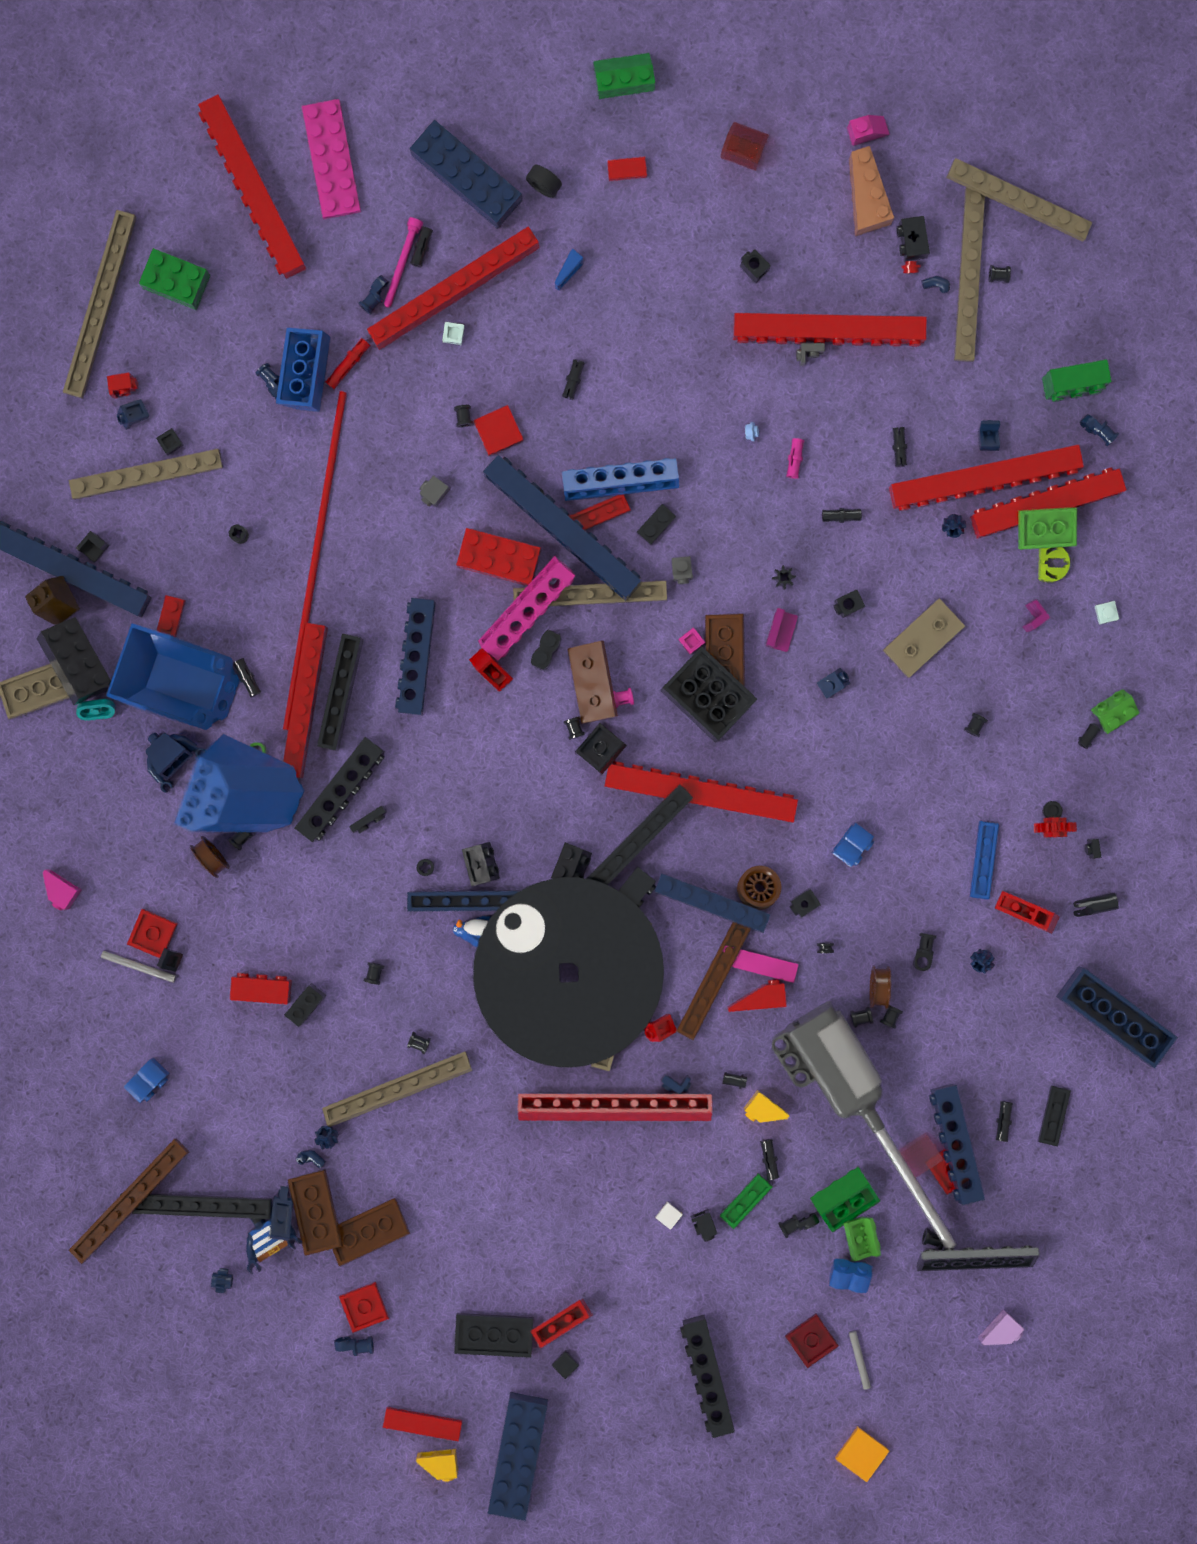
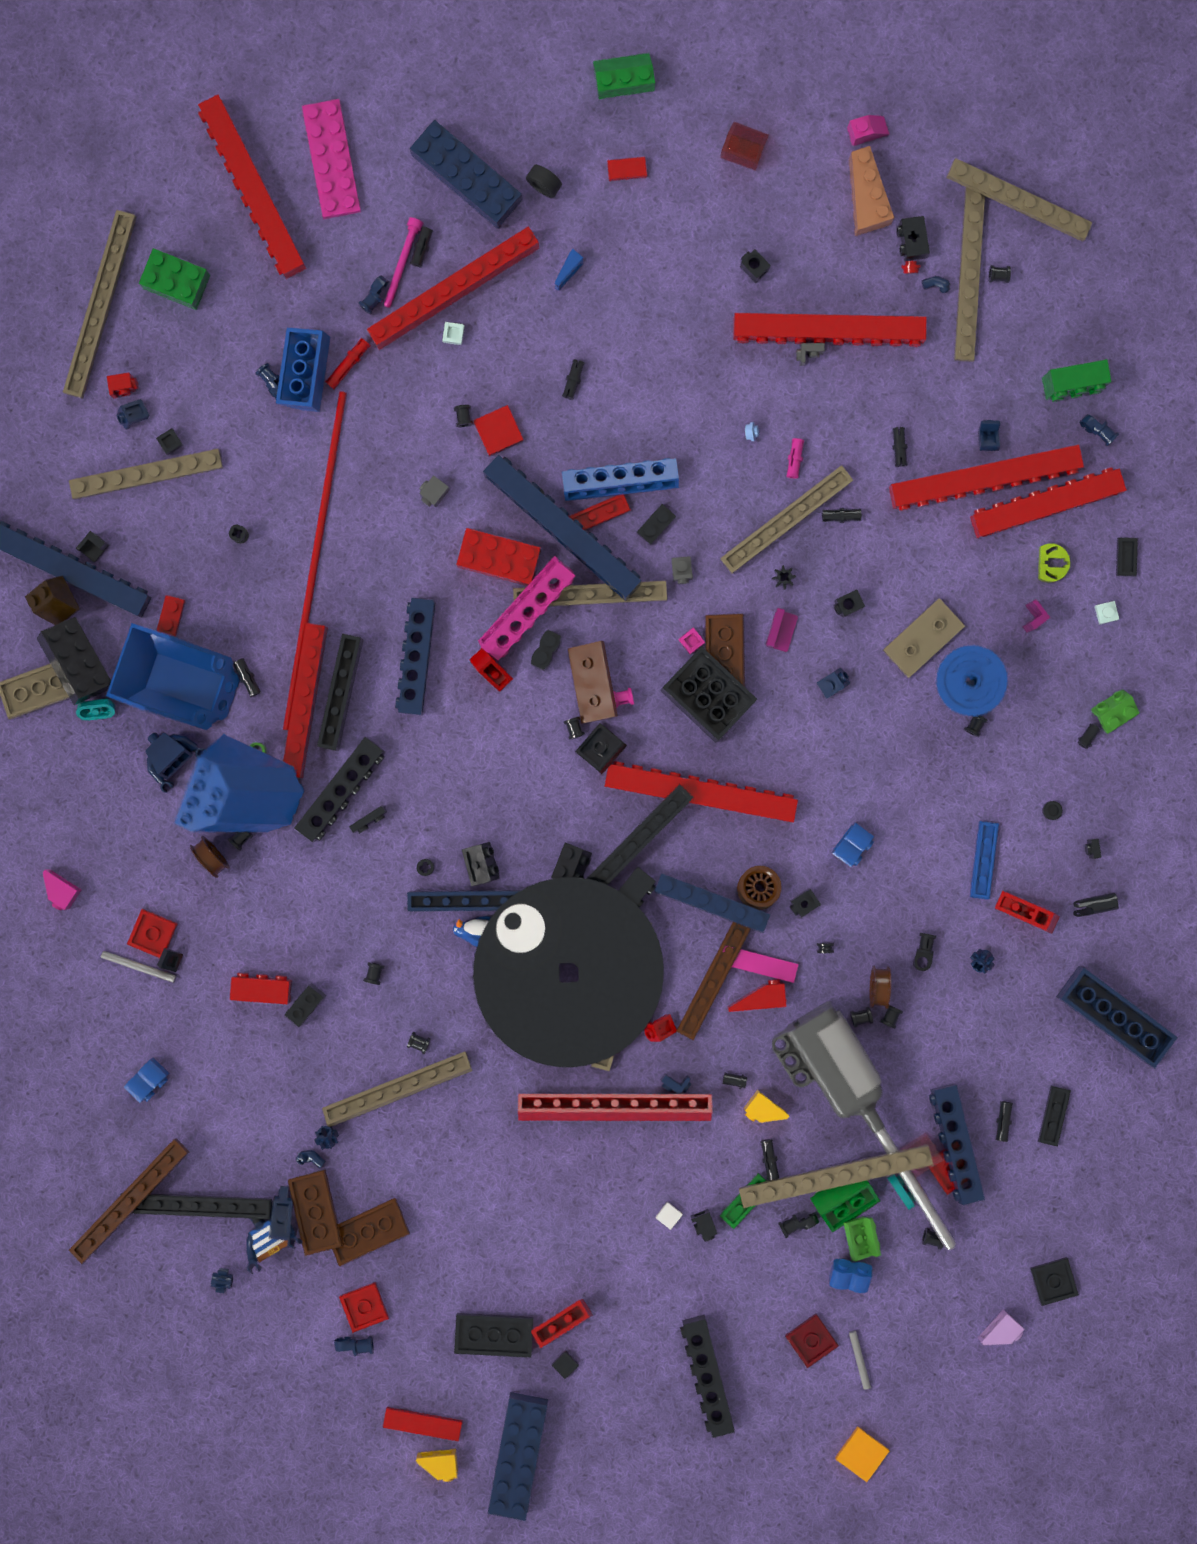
(786, 519): none -> dark tan plate
(836, 1176): none -> dark tan plate
(898, 1183): none -> teal plate
(954, 525): dark blue gear -> none
(977, 1259): black plate -> none
(986, 682): none -> blue piece
(1047, 528): bright green tile -> none
(1054, 1281): none -> black tile
(1055, 827): red gear -> none
(1126, 557): none -> black tile

